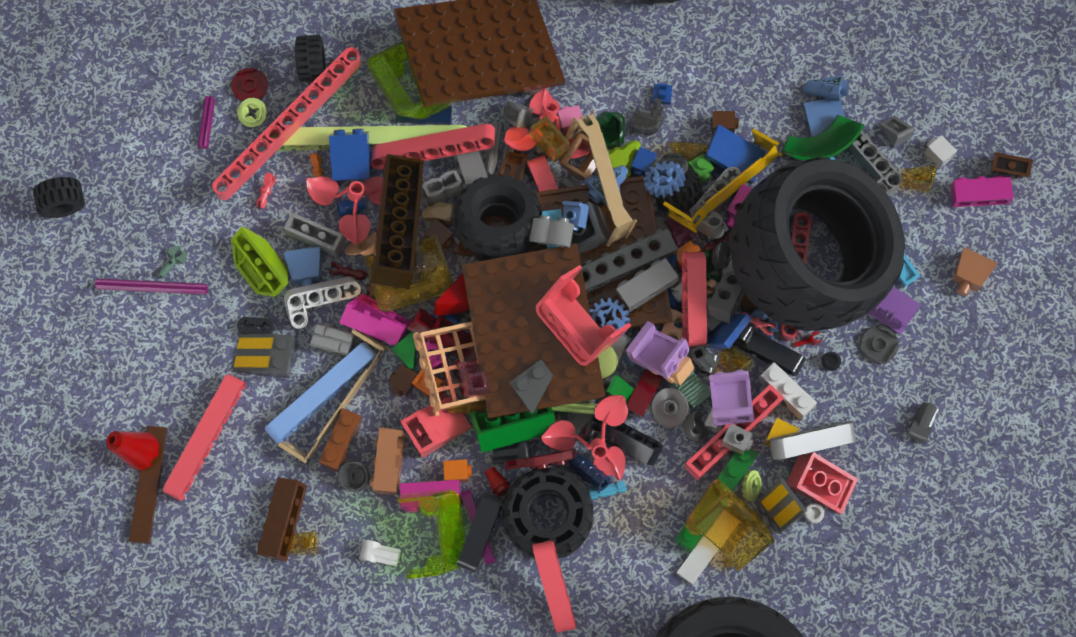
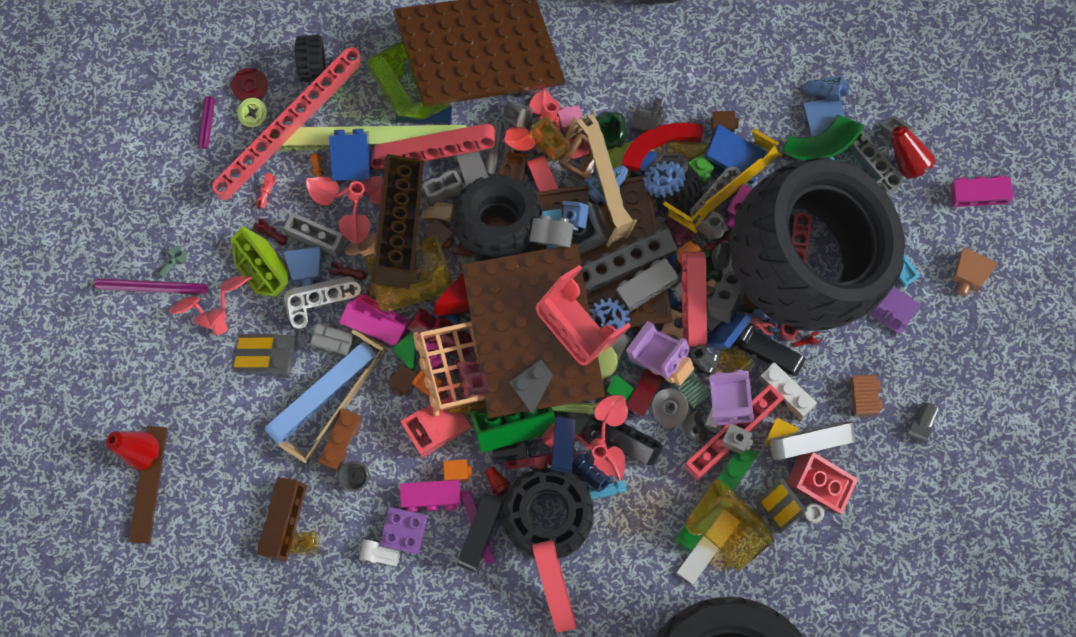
(58, 197): black tyre -> none
(203, 437): coral beam -> none
(215, 318): none -> coral plant
(255, 322): black beam -> none
(263, 227): none -> dark red piece
(345, 207): blue cone -> none
(388, 461): nougat wedge -> none
(403, 530): none -> medium lavender hinge
(447, 508): clear neon green windscreen -> none
(563, 444): none -> dark blue tile
(657, 137): none -> red tile
(662, 92): blue tile -> none
(751, 485): yellowish green gear -> none
(831, 361): black plate -> none
(865, 395): none -> nougat brick
(876, 349): dark grey tile -> none
(910, 153): none -> red cone
(919, 178): clear yellow slope -> none
(940, 151): white brick -> none
(1011, 165): reddish brown brick -> none

